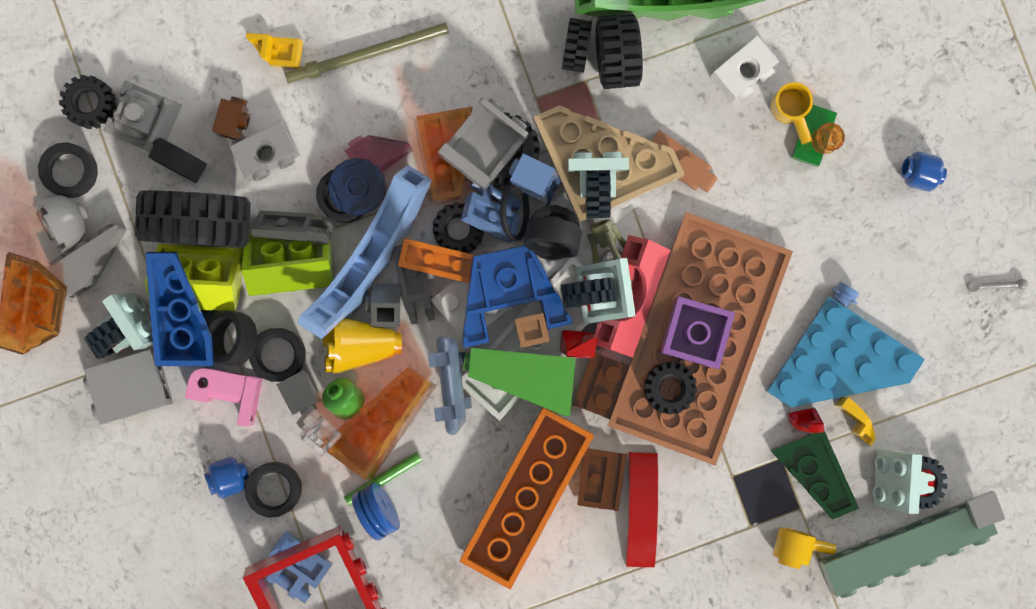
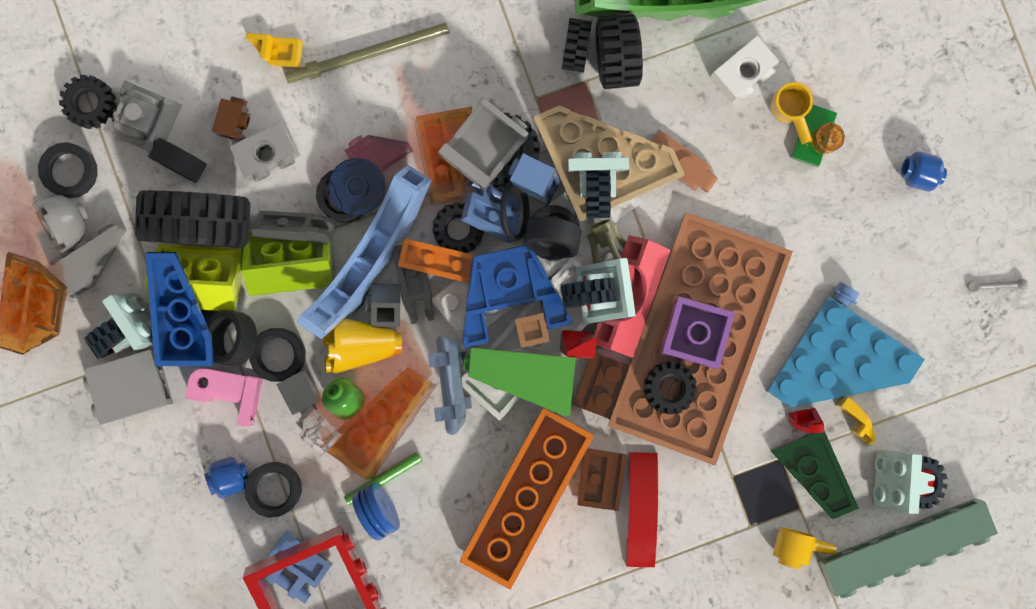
(985, 509): light grey tile -> none

